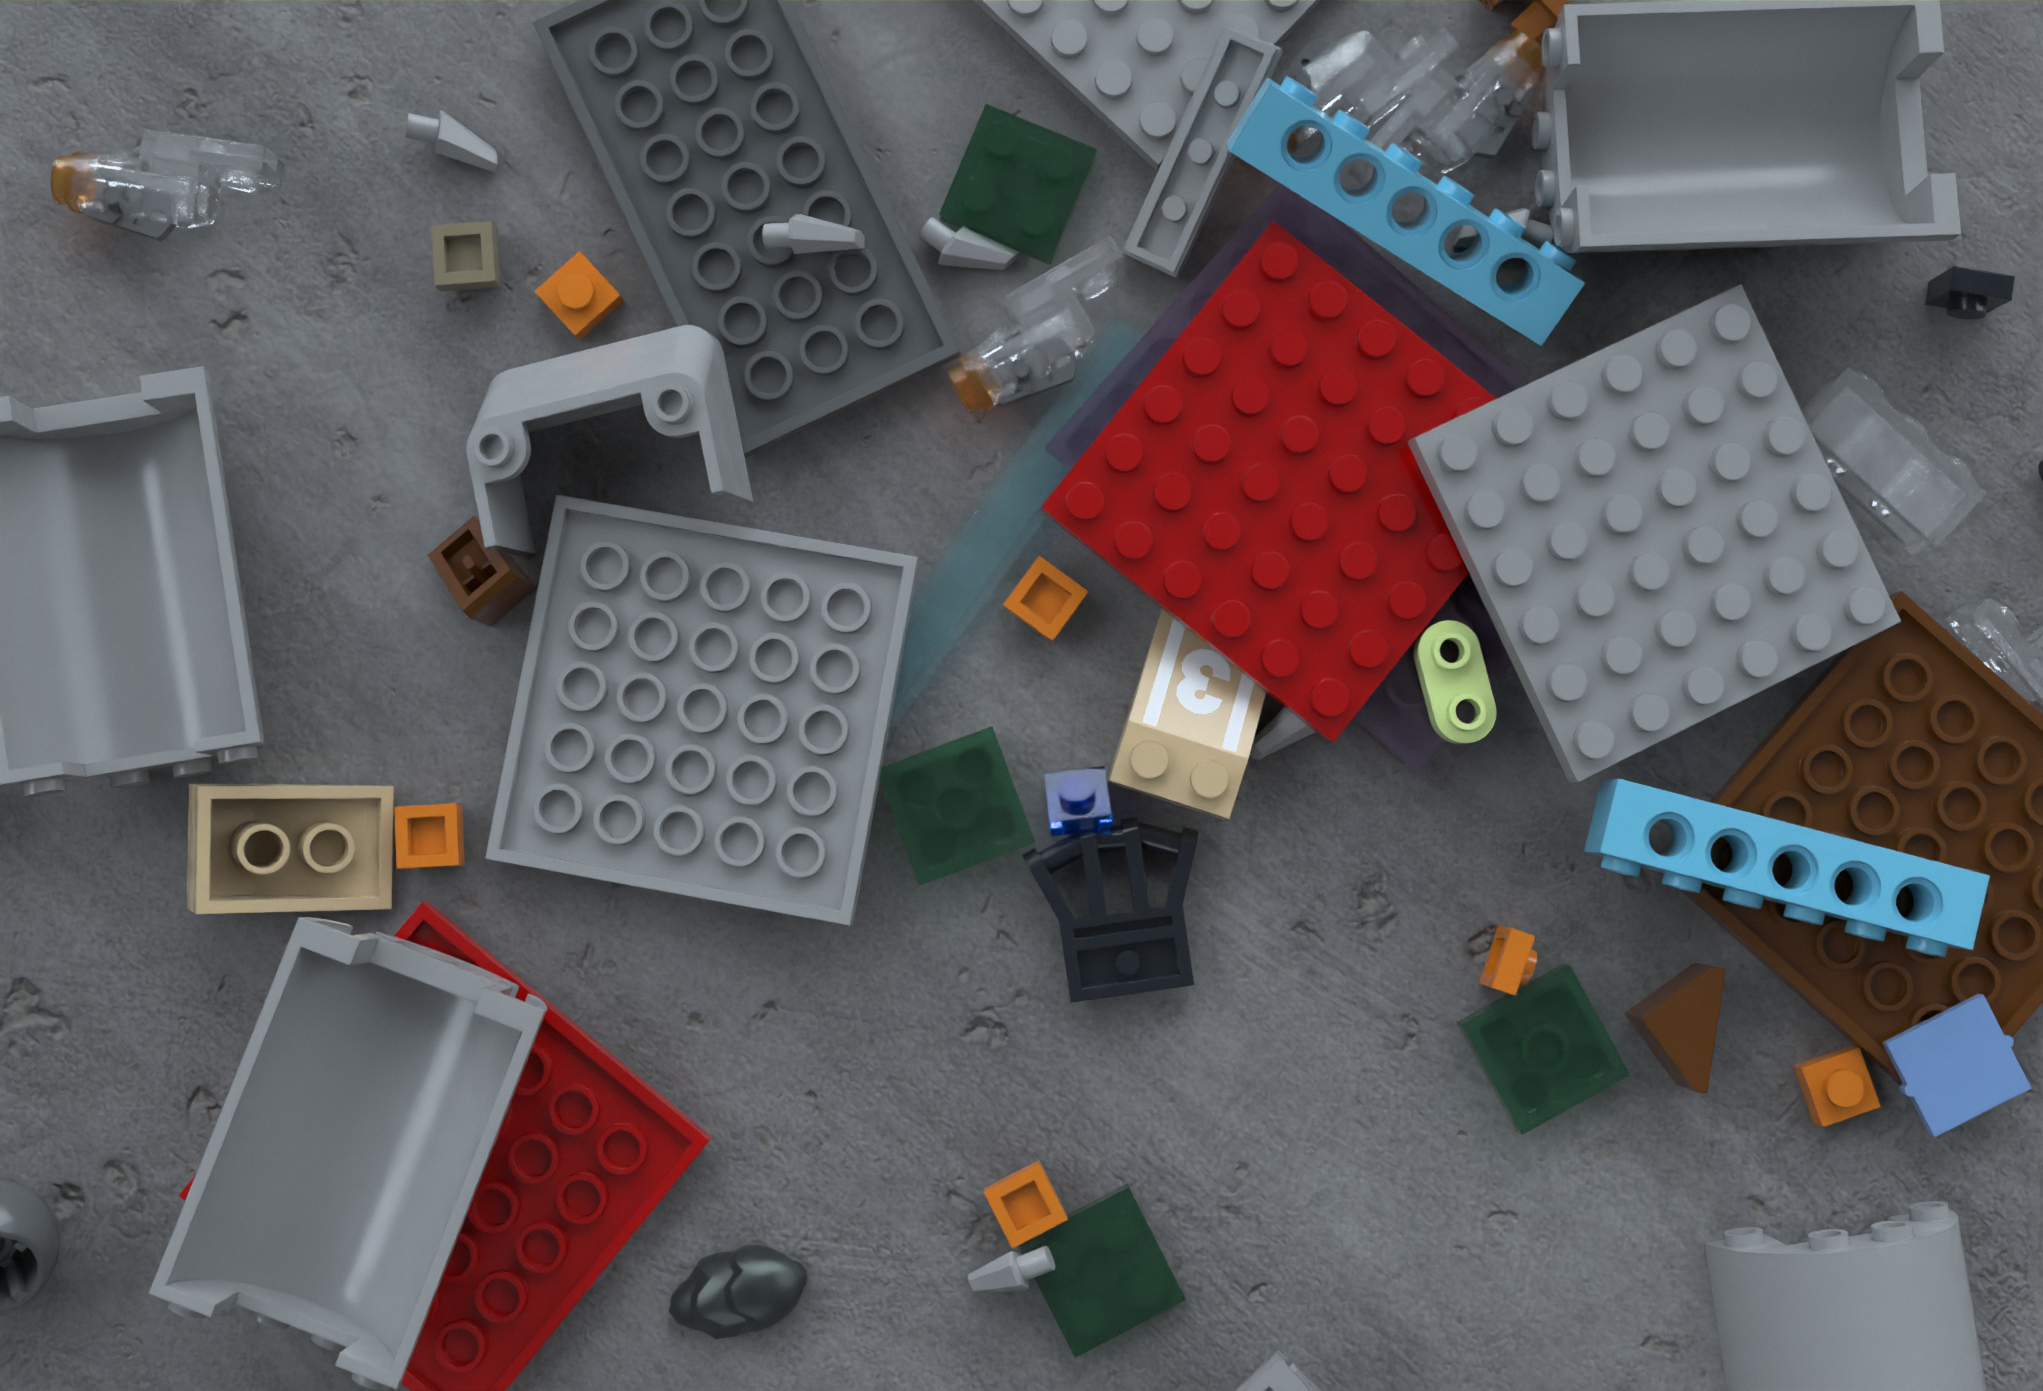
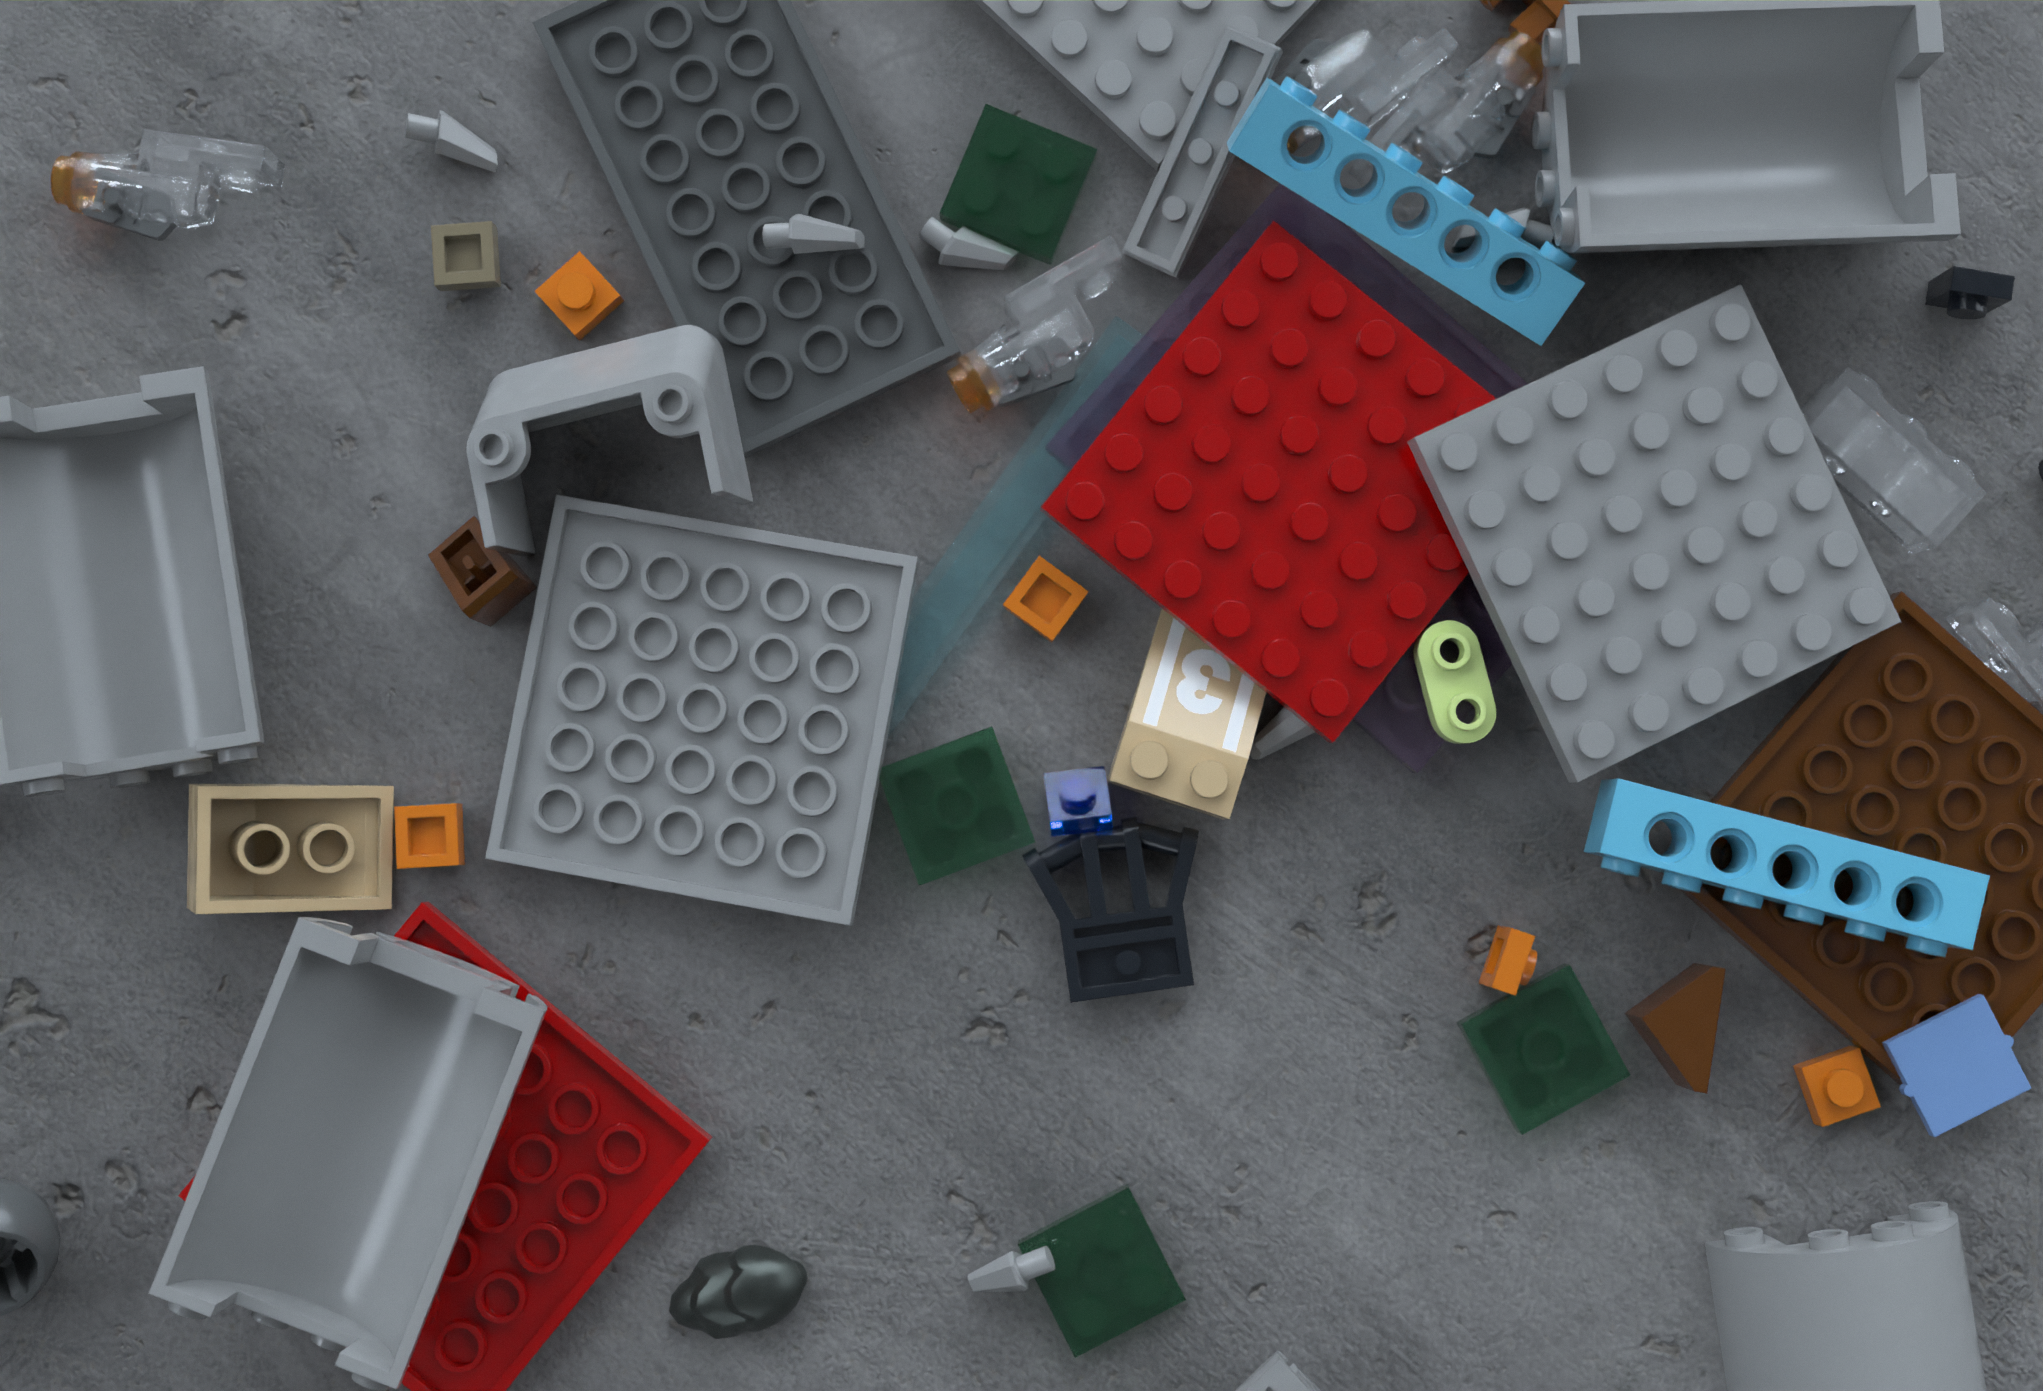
(1025, 1204): orange plate -> none

